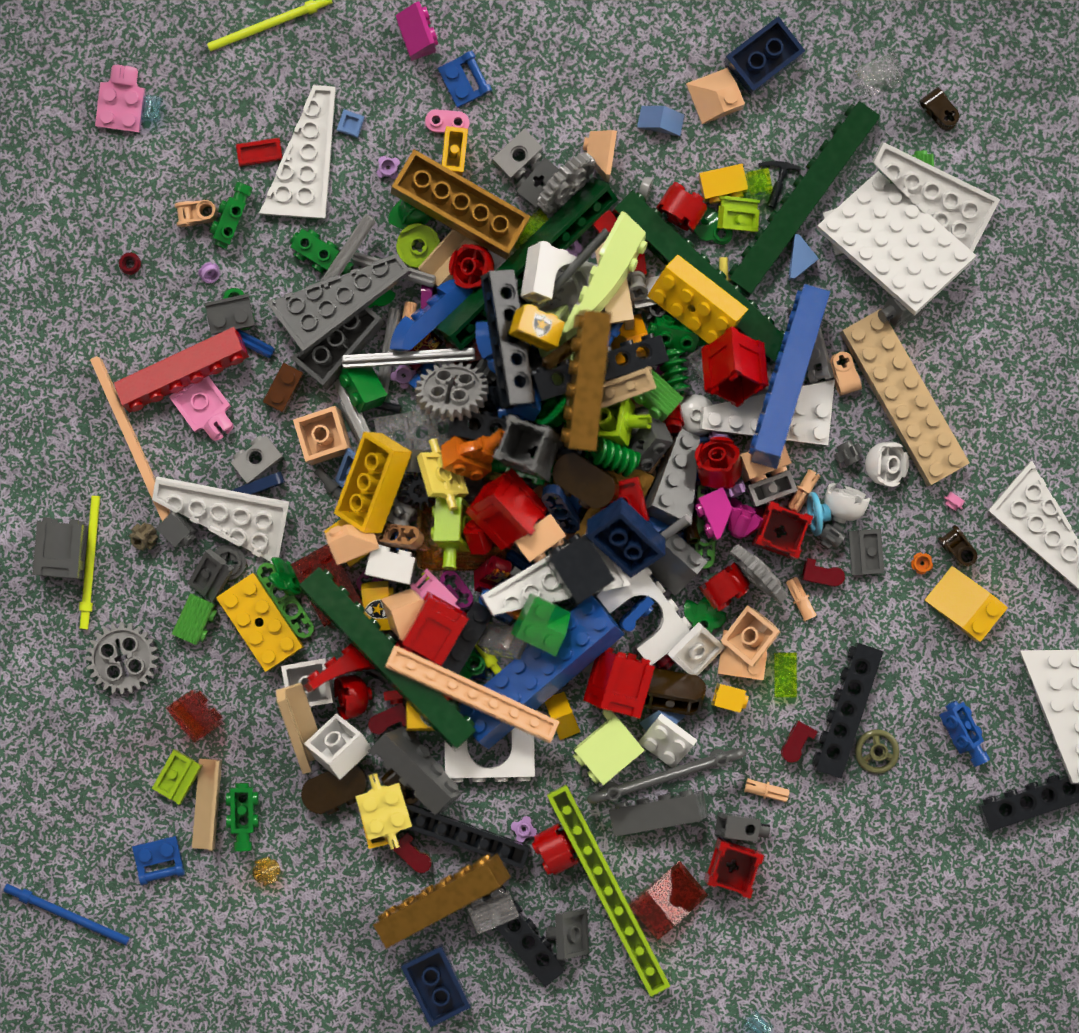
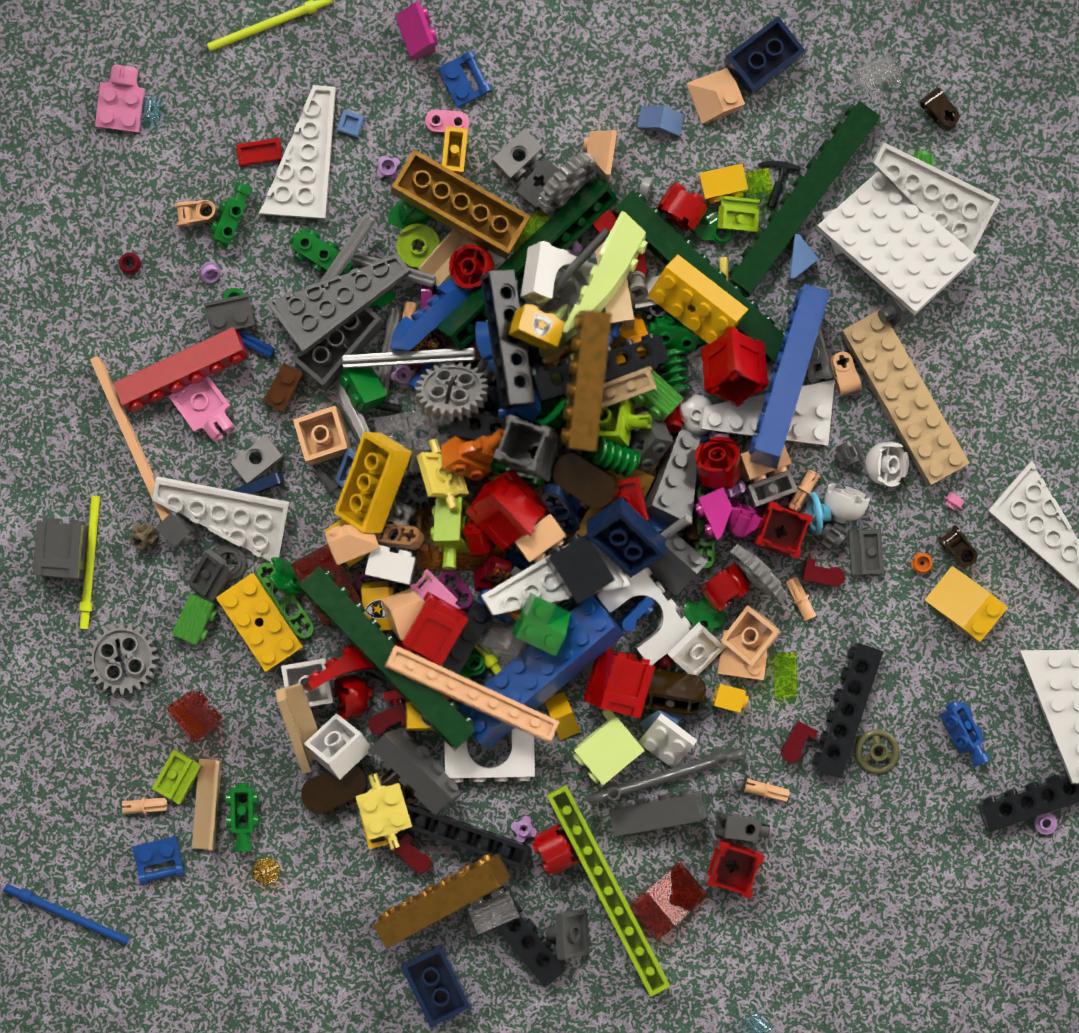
(144, 805): none -> light nougat axle
(1039, 820): none -> lavender plate

